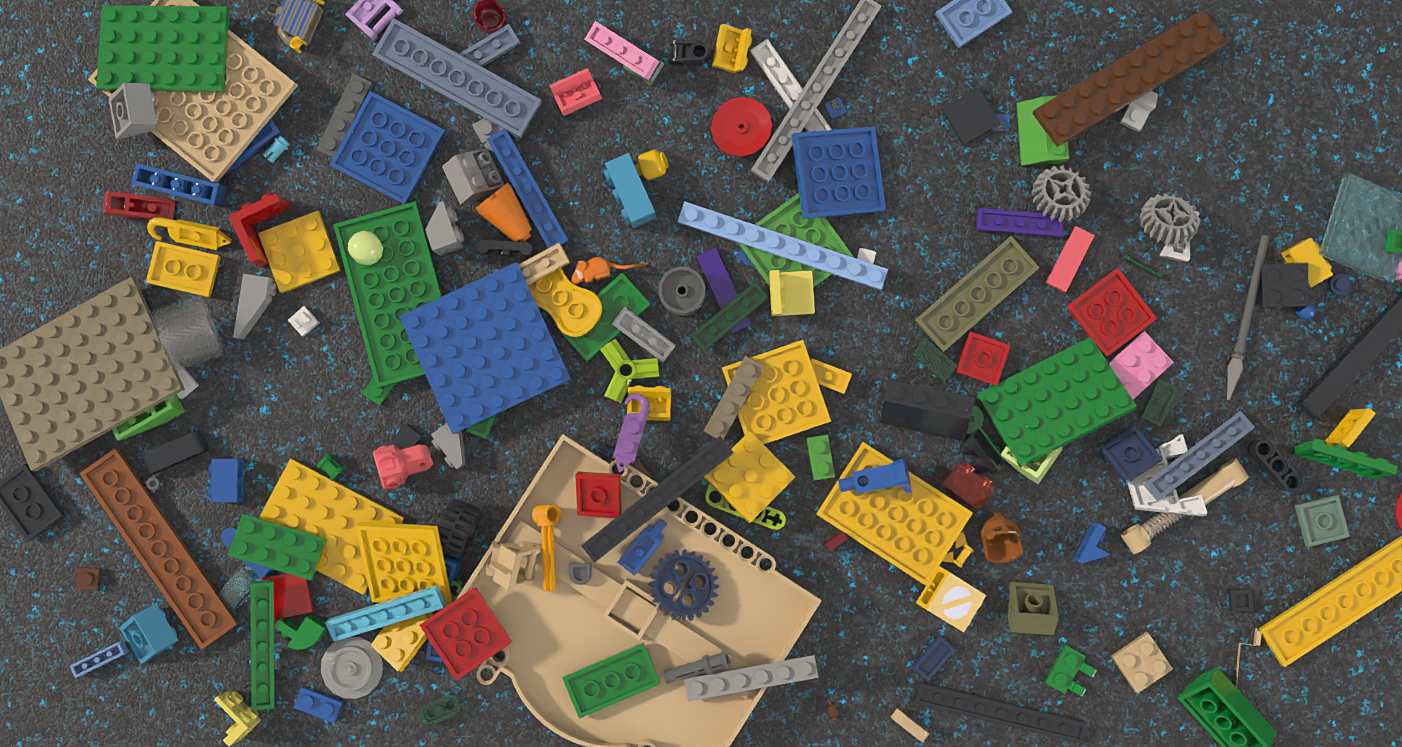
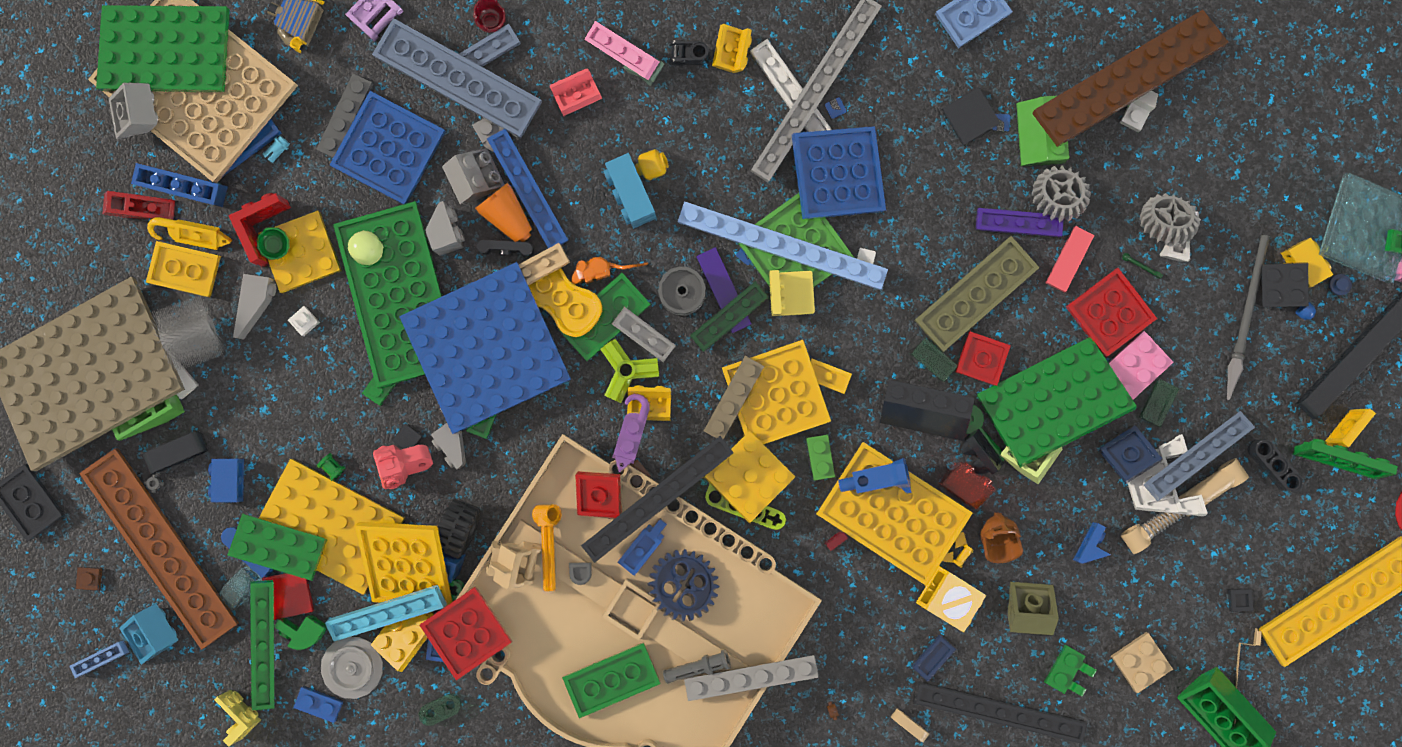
(273, 243): none -> green hair
(741, 126): red piece -> none
(1322, 520): sand green tile -> none

